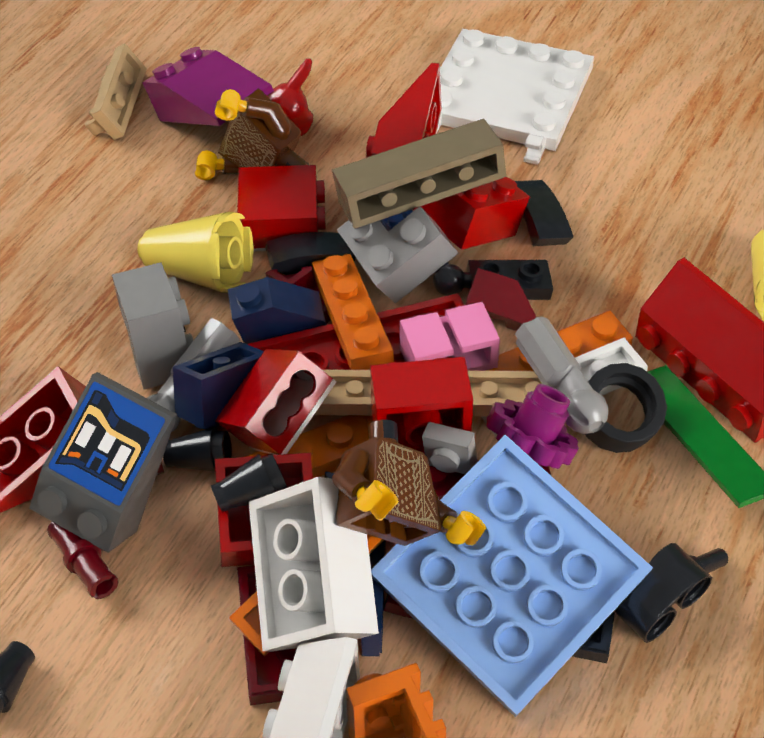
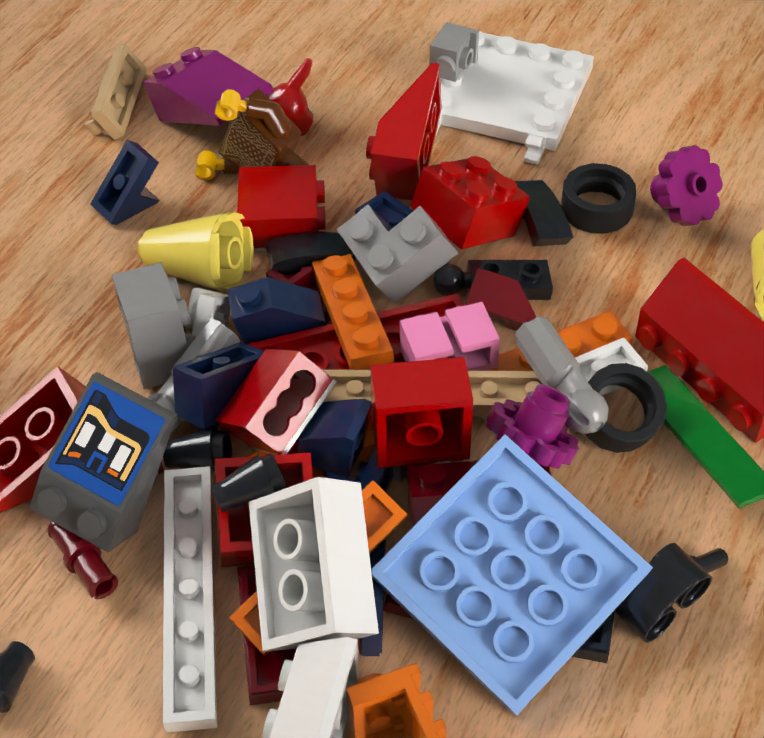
(124, 187): none -> dark blue slope
(189, 602): none -> white plate
(206, 305): none -> white bracket
(336, 435): none -> dark blue slope
(391, 493): reddish brown torso -> none
(419, 173): dark tan brick -> none
(449, 448): light grey plate -> none
(454, 50): none -> light grey brick
(604, 179): none -> black tyre
(687, 185): none -> magenta plant

